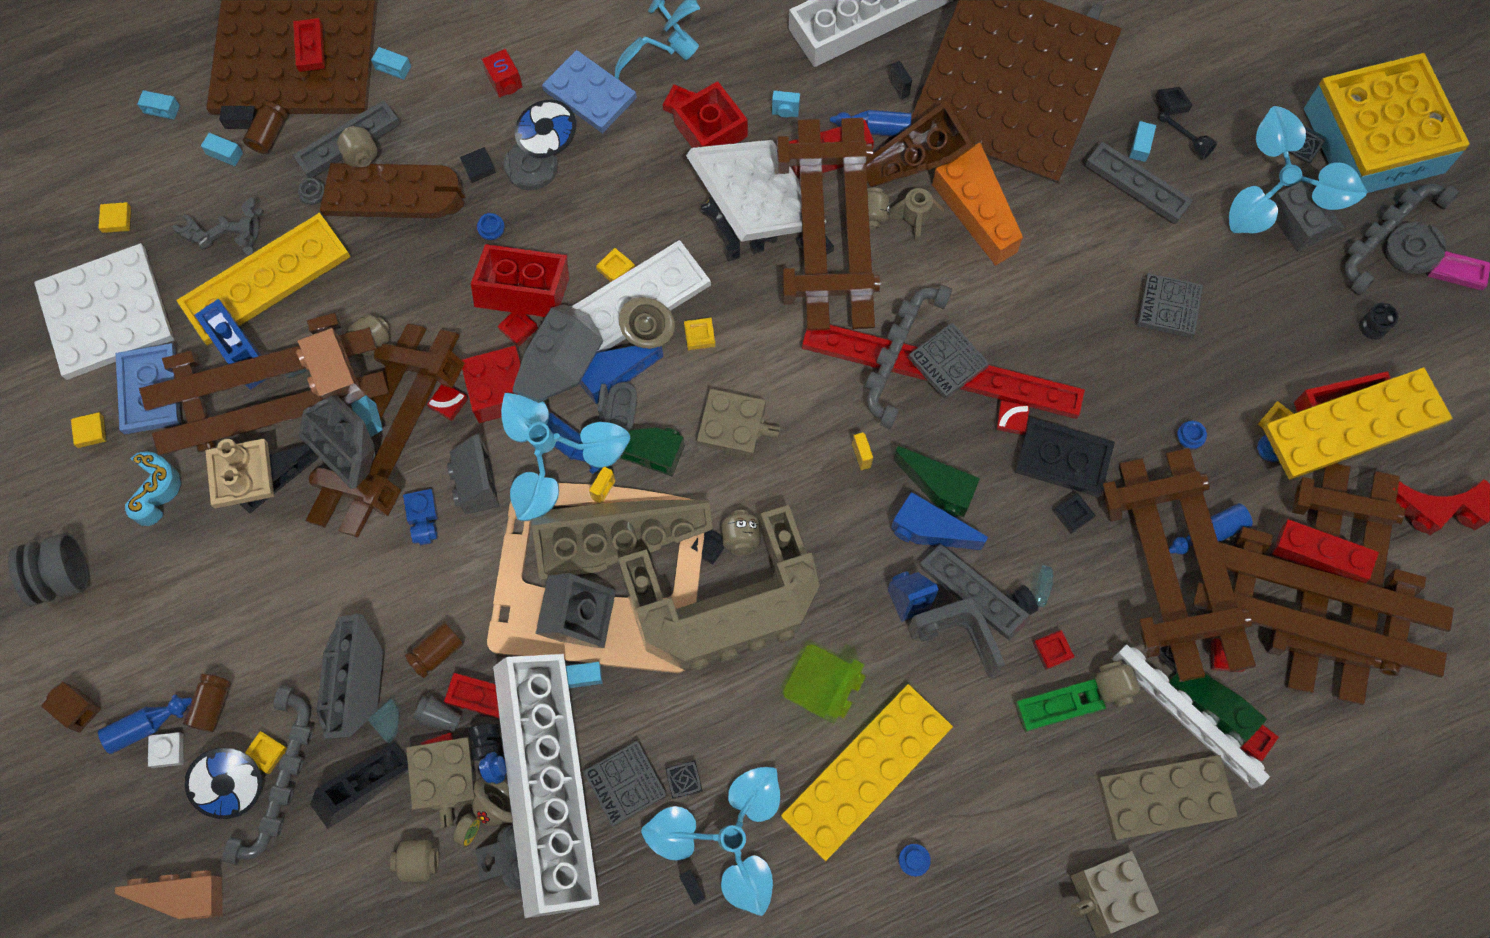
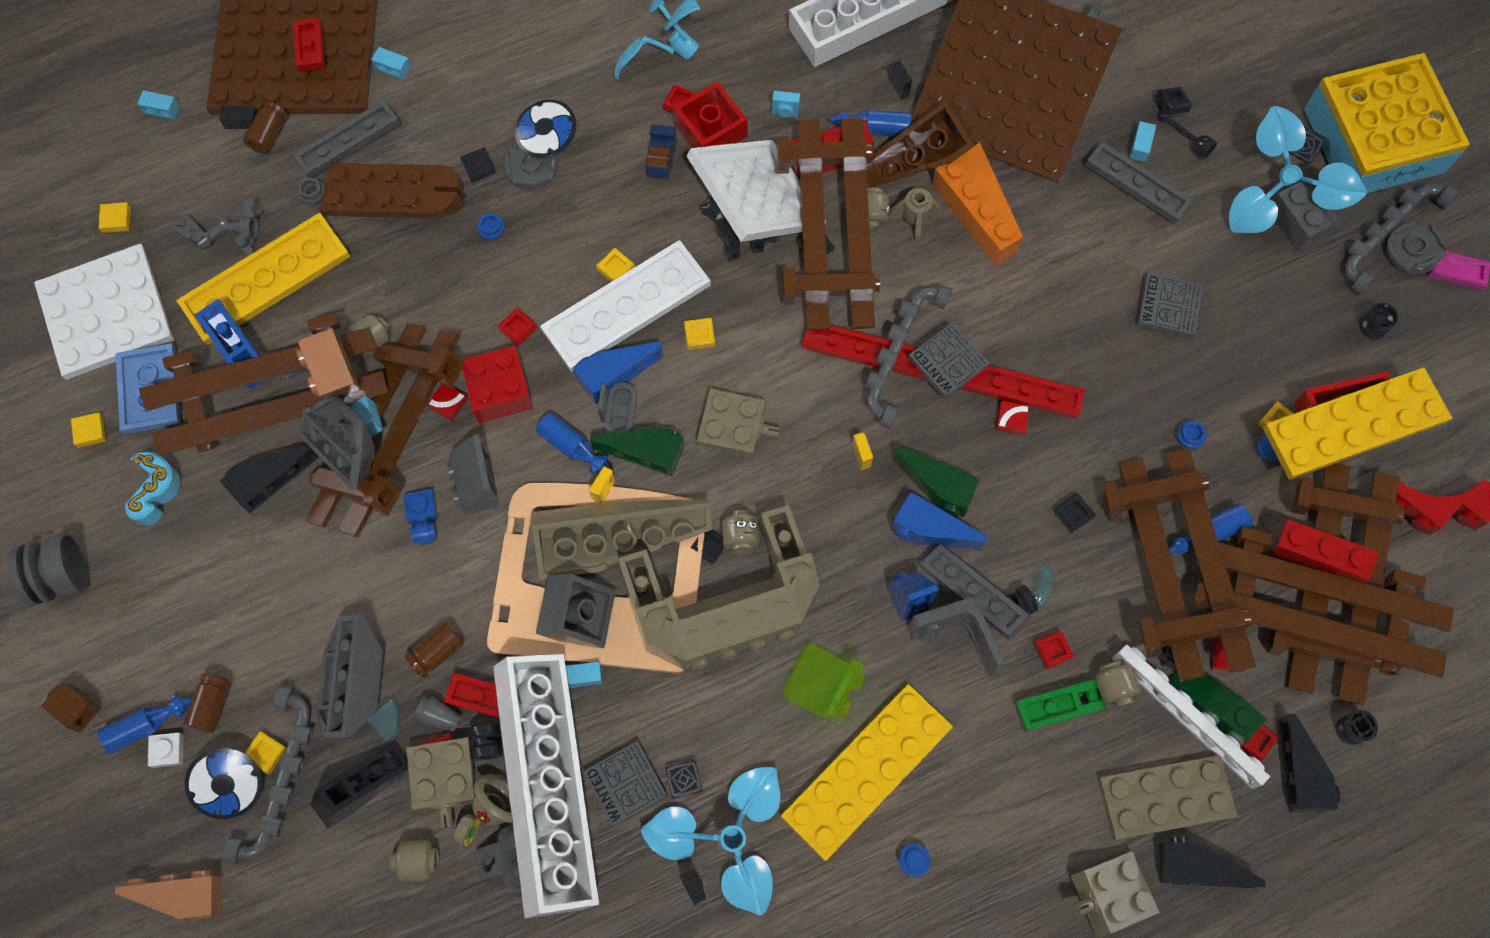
(222, 149): medium azure piece -> none
(239, 472): tan plate -> none
(357, 146): dark tan head -> none
(493, 768): blue plate -> none
(502, 73): red brick -> none
(519, 280): red brick -> none
(526, 421): medium azure plant -> none
(558, 354): dark grey wedge -> none
(589, 91): medium blue plate -> none
(646, 322): dark tan hat -> none
(661, 151): none -> dark blue leg
(1065, 457): black plate -> none
(1197, 865): none -> black slope
(1307, 776): none -> black slope
(1350, 730): none -> black wheel

